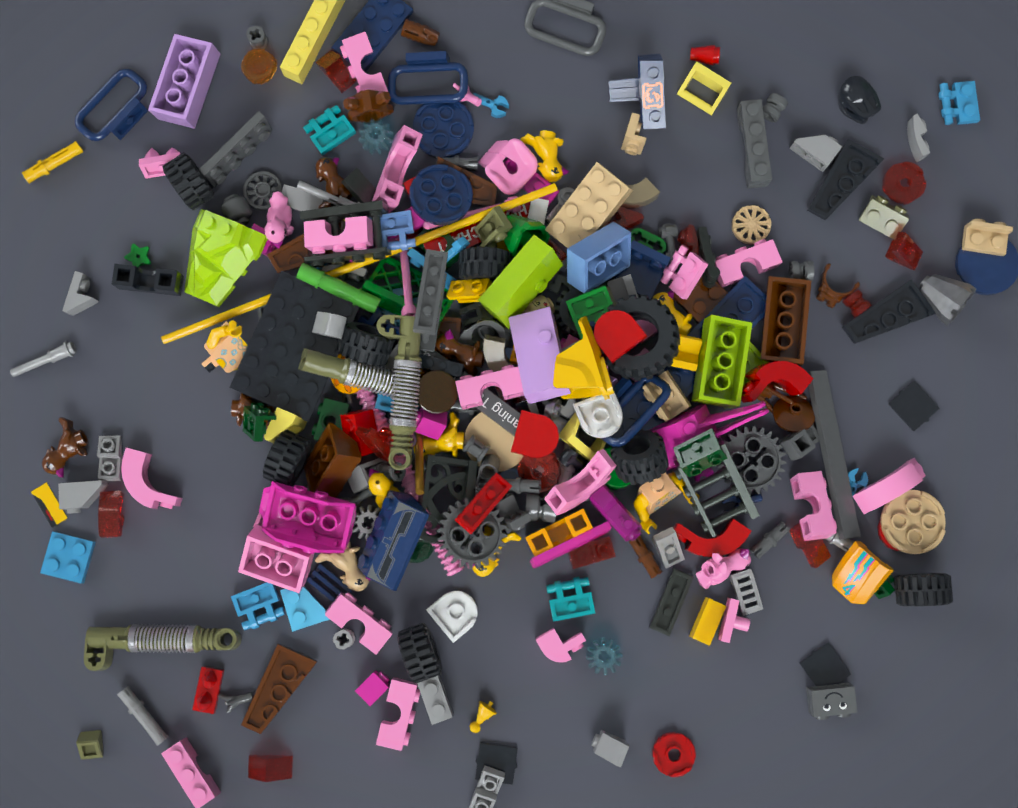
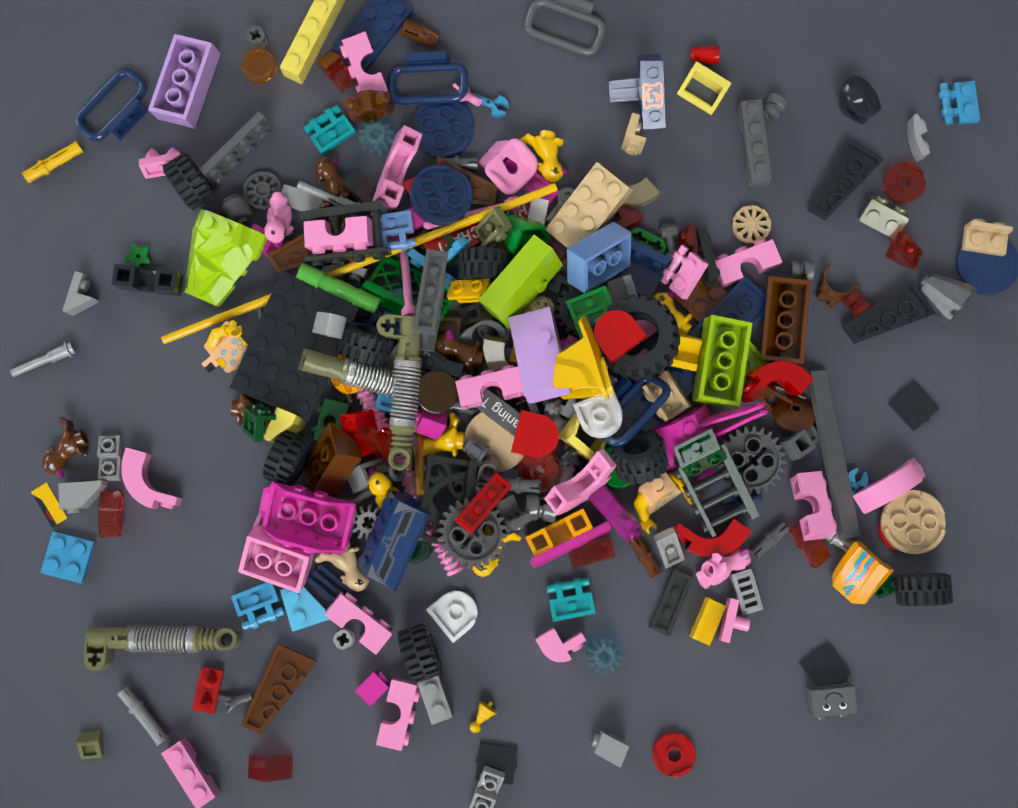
(817, 150): light grey slope -> none

